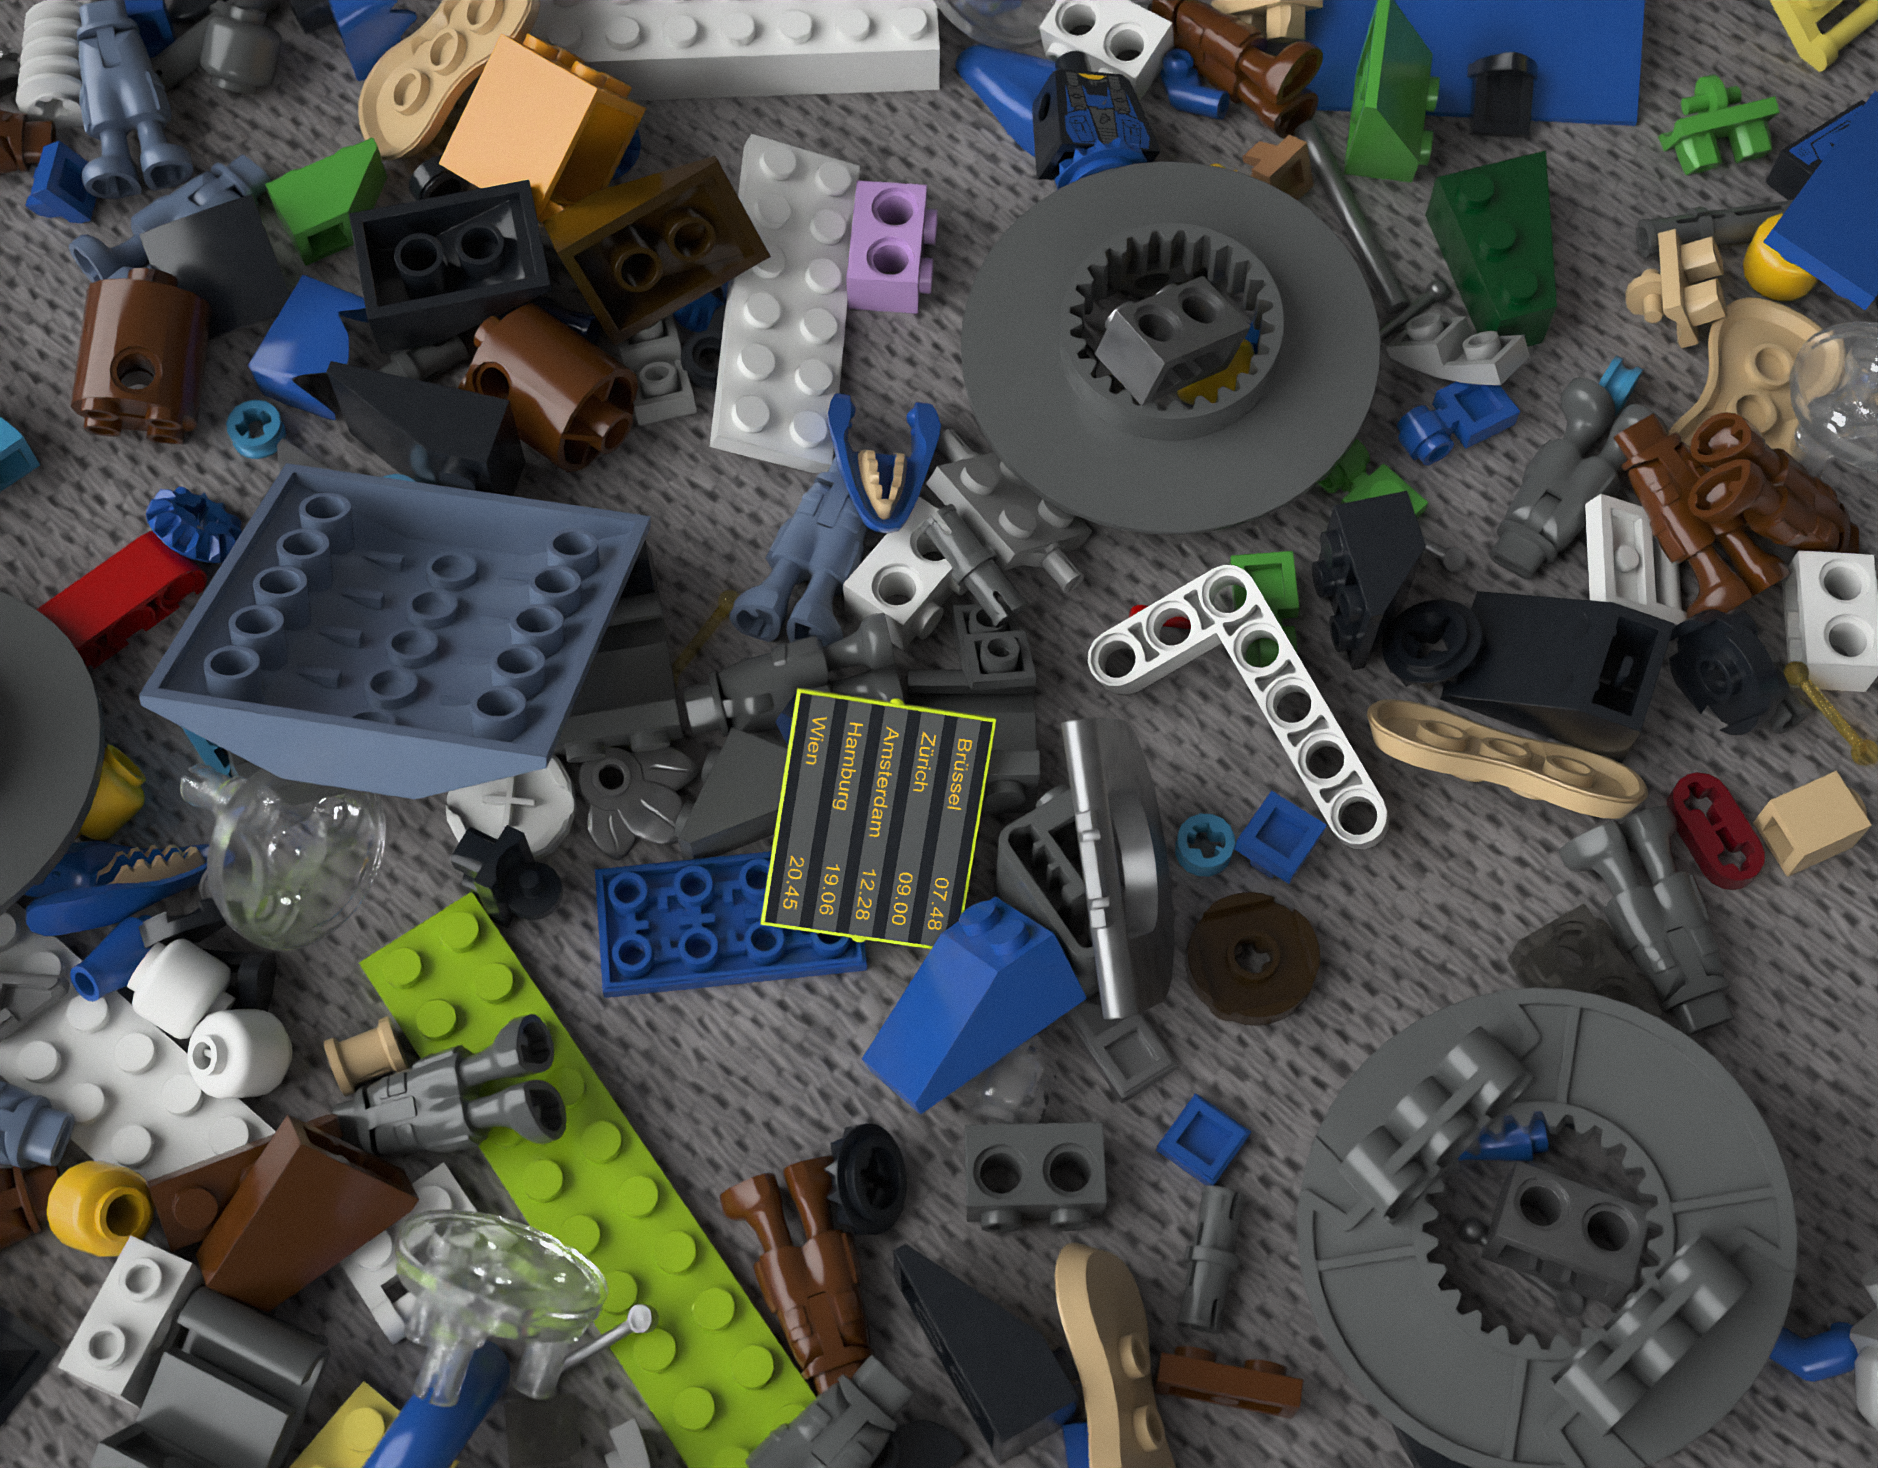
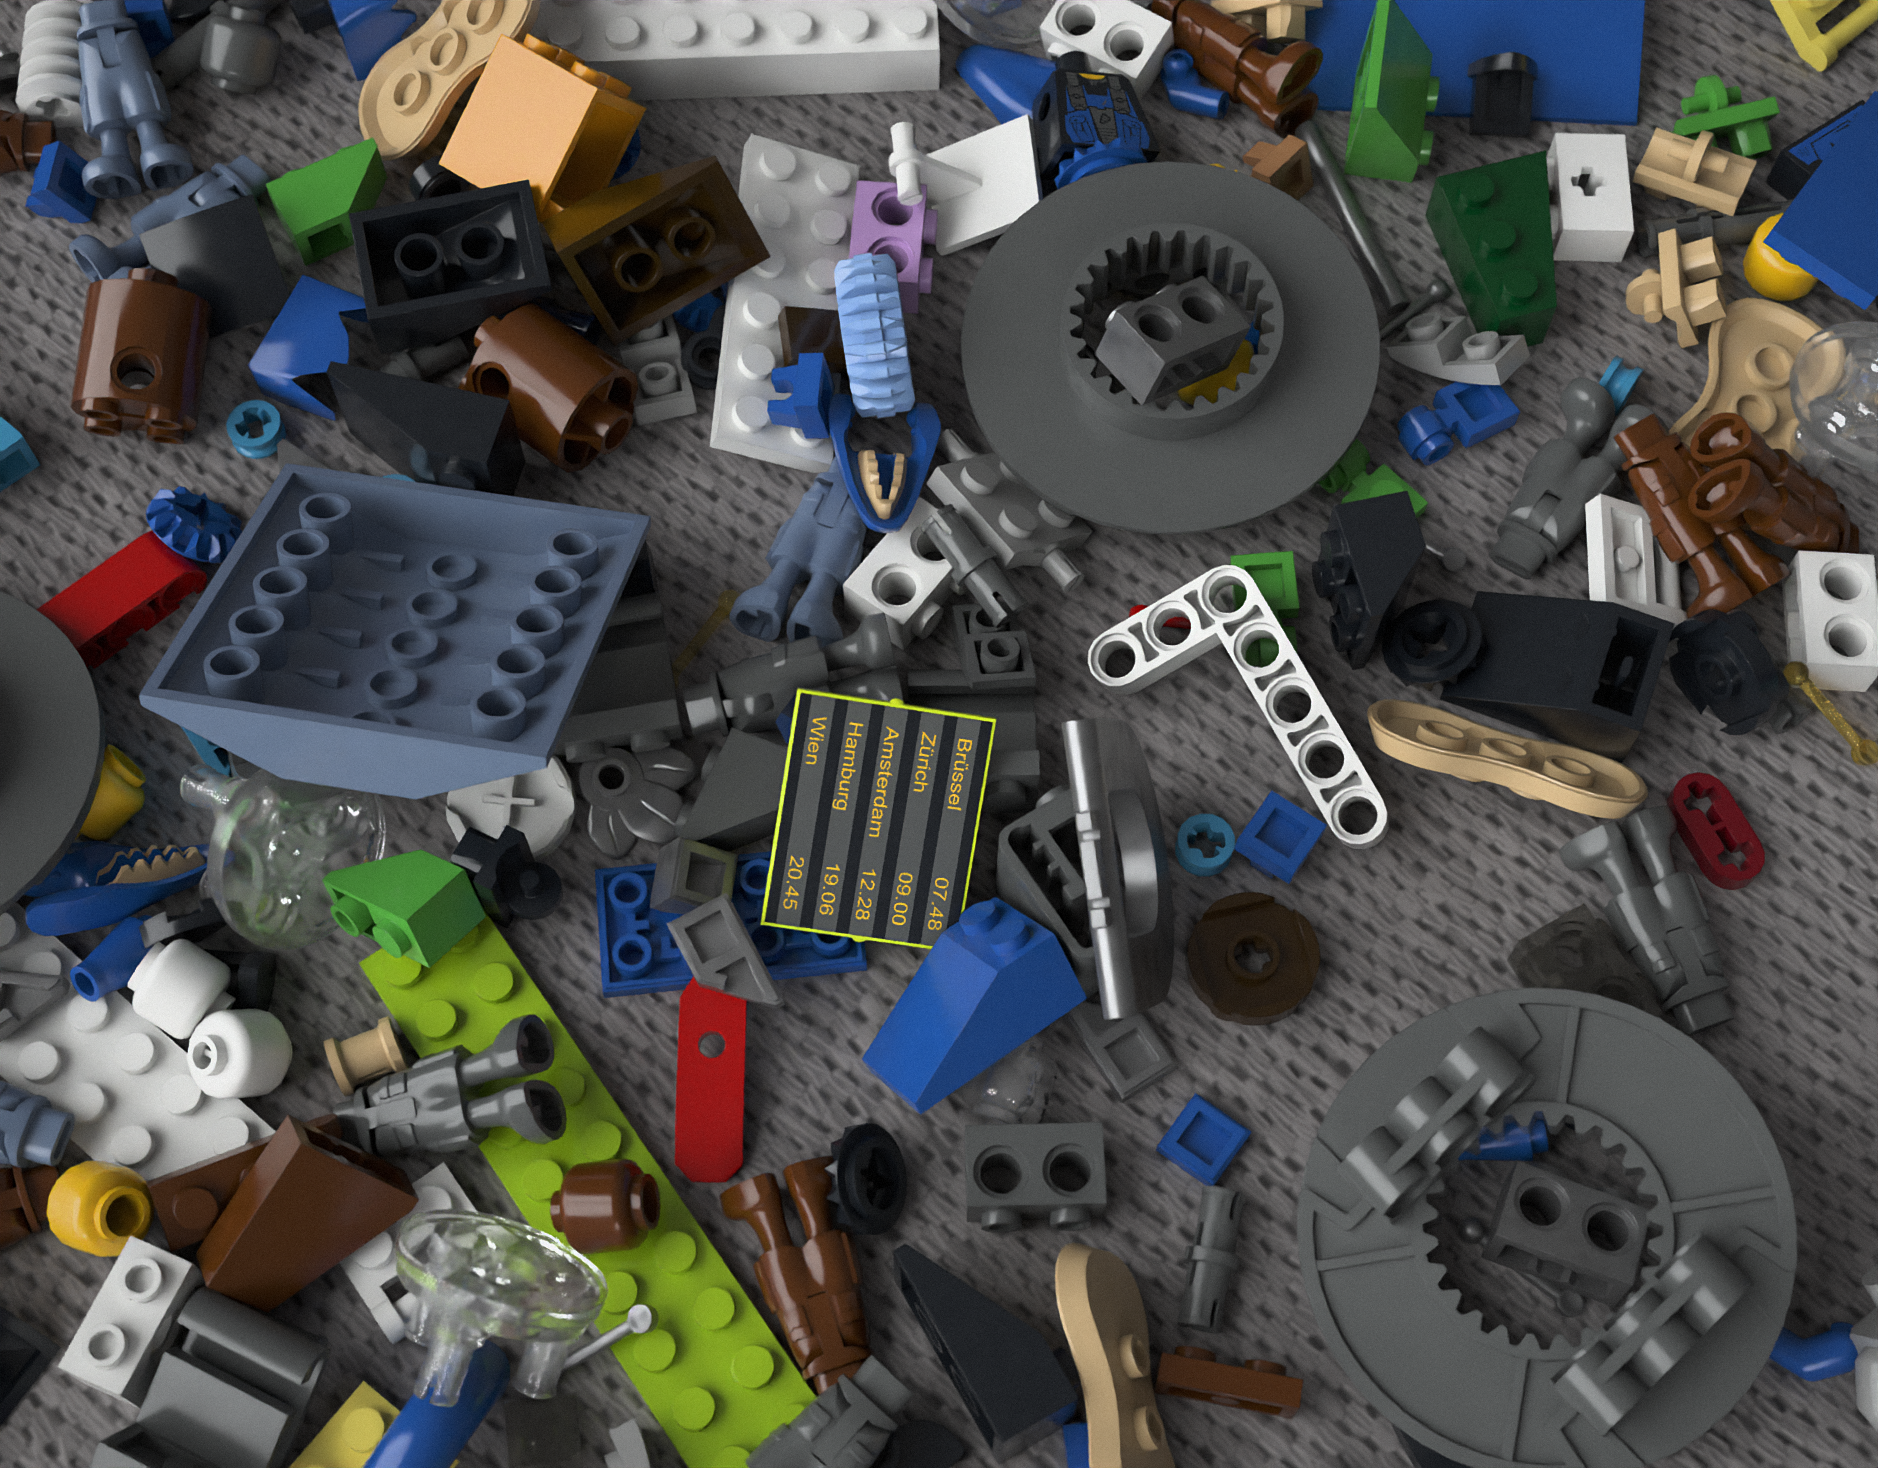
(406, 904): none -> bright green slope
(606, 1206): none -> reddish brown head
(691, 876): none -> flat silver slope
(710, 1089): none -> red piece
(723, 953): none -> flat silver tile
(810, 398): none -> blue tile
(812, 332): none -> dark brown tile
(874, 335): none -> light blue gear
(974, 183): none -> white plate
(1589, 197): none -> white brick
(1694, 171): none -> tan hips
(1812, 823): tan brick -> none

